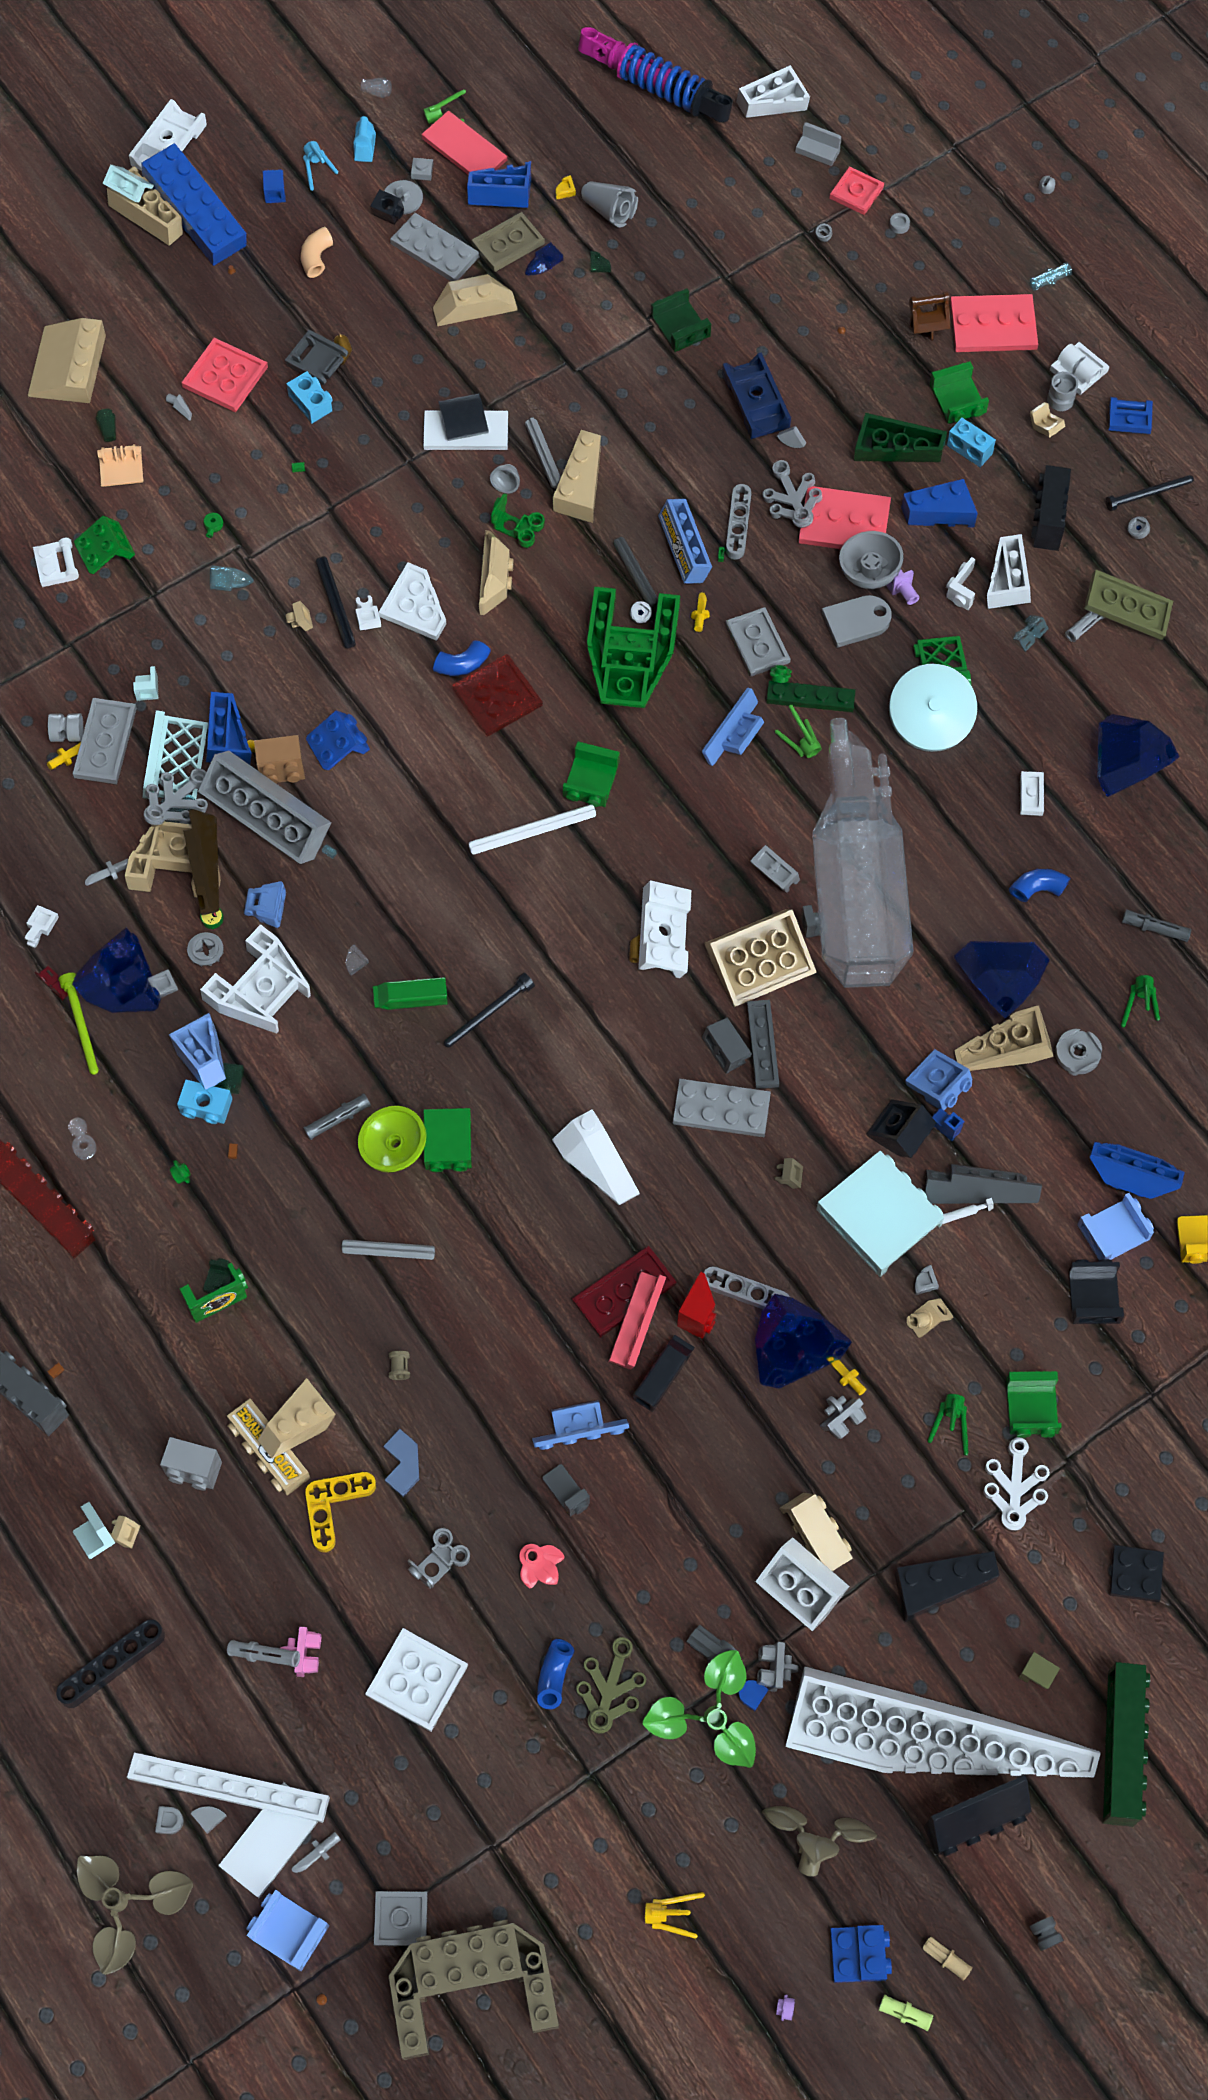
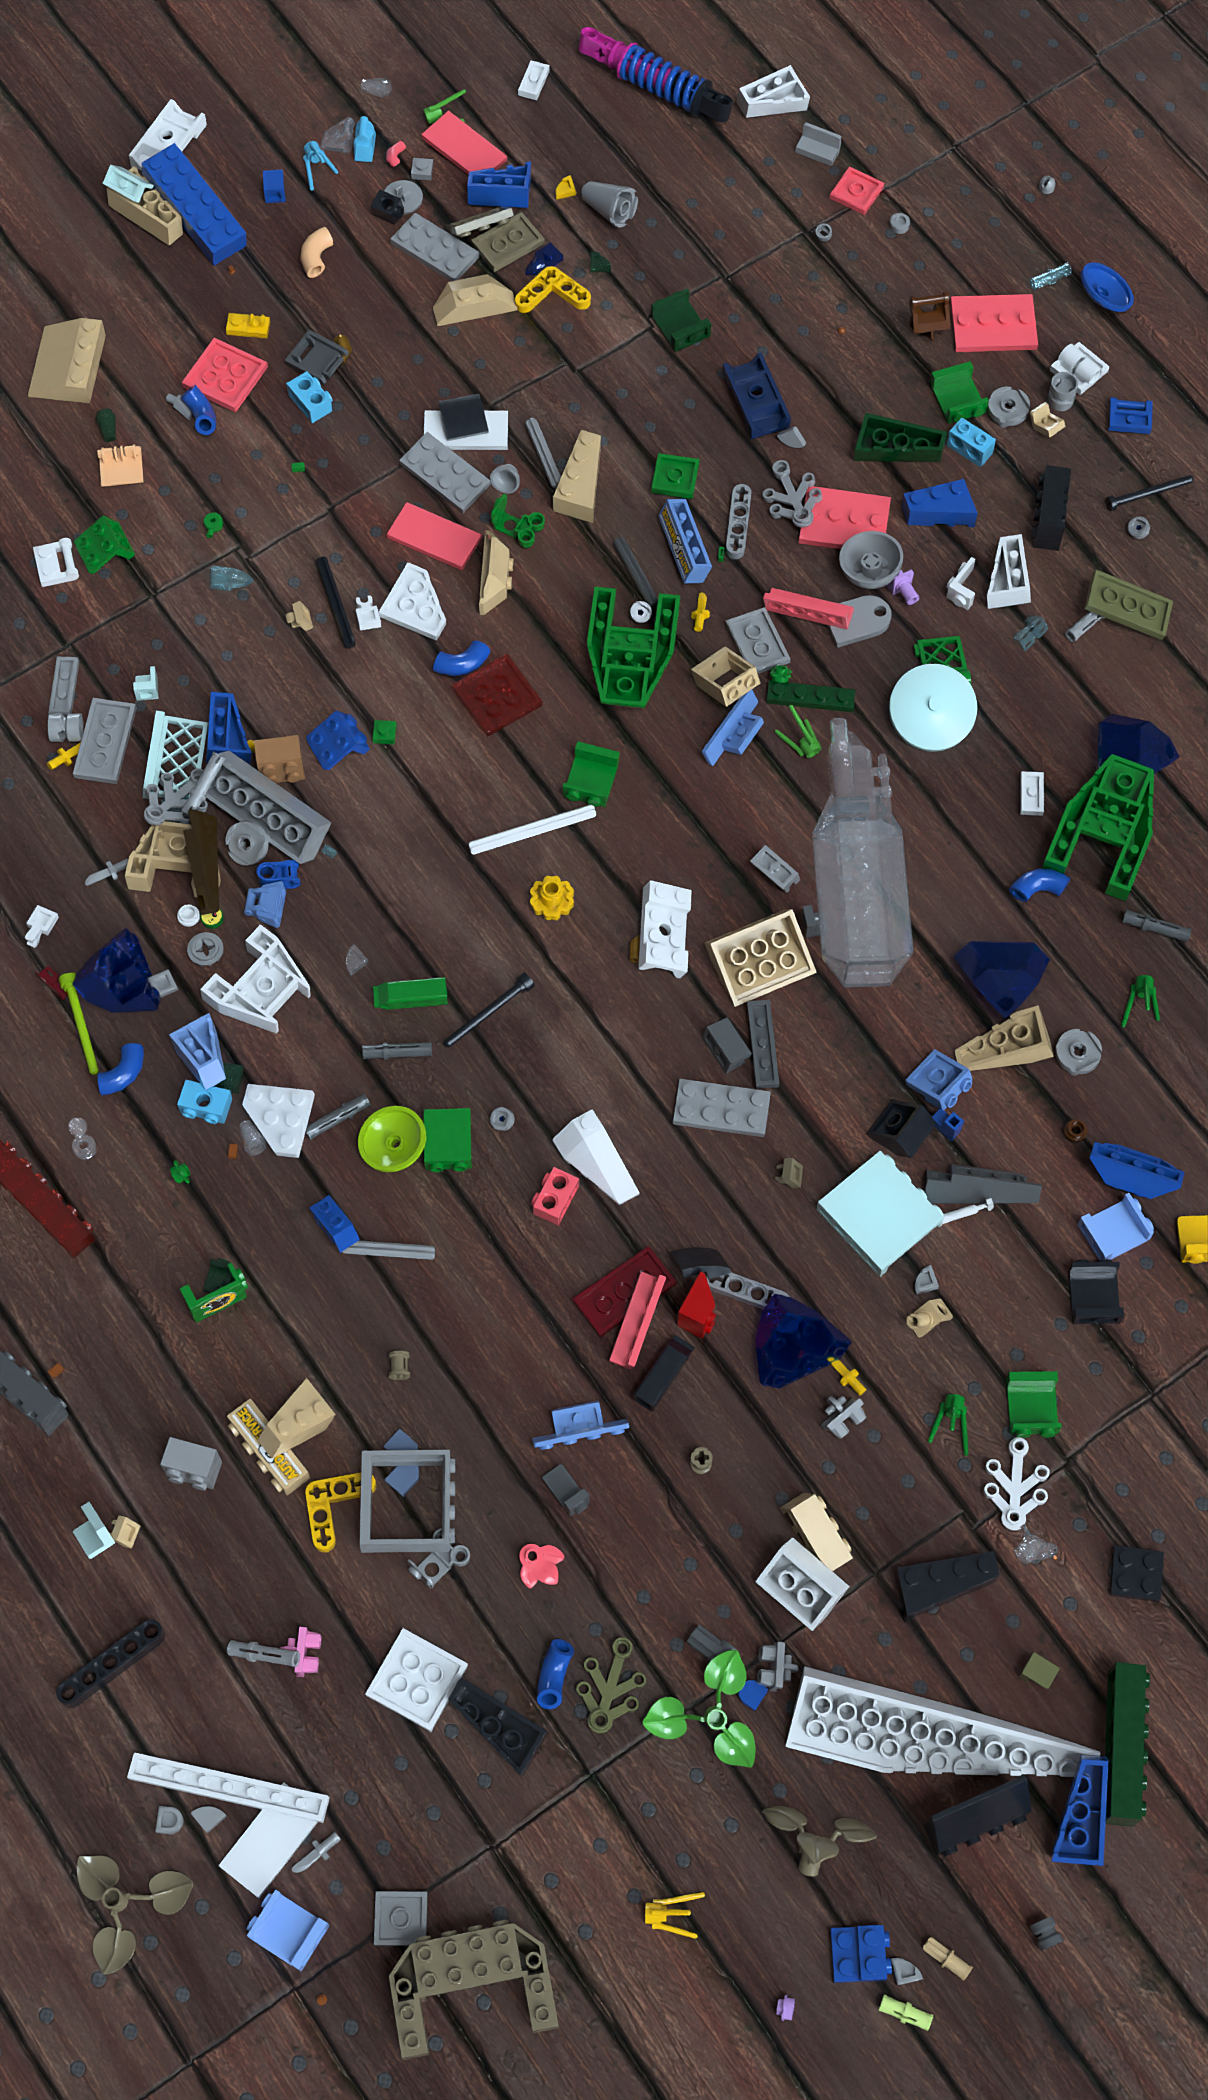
(64, 685): none -> light grey tile
(124, 1072): none -> blue cylinder
(188, 915): none -> white plate
(201, 410): none -> blue cylinder
(204, 783): none -> light grey pin
(248, 325): none -> yellow plate
(252, 1139): none -> clear cone
(258, 842): none -> light grey plate
(279, 872): none -> blue piece
(280, 1115): none -> white plate
(334, 1223): none -> blue brick
(339, 137): none -> clear slope
(384, 732): none -> green plate
(392, 153): none -> coral arm
(397, 1050): none -> dark grey pin
(406, 1458): none -> light grey window
(434, 536): none -> coral tile
(445, 472): none -> light grey plate
(481, 221): none -> plate
(502, 1119): none -> light grey tile
(505, 1729): none -> black wedge
(533, 80): none -> white plate
(552, 898): none -> yellow plant
(554, 285): none -> yellow beam
(560, 1197): none -> coral brick
(675, 476): none -> green plate
(695, 1464): none -> dark tan bush
(699, 1259): none -> black slope
(724, 660): none -> tan window
(808, 608): none -> coral fence
(905, 1971): none -> light grey tile
(1004, 416): none -> light grey plate
(1034, 1548): none -> clear animal
(1075, 1124): none -> reddish brown plate
(1083, 1821): none -> blue wedge
(1106, 287): none -> blue dish
(1113, 809): none -> green wedge

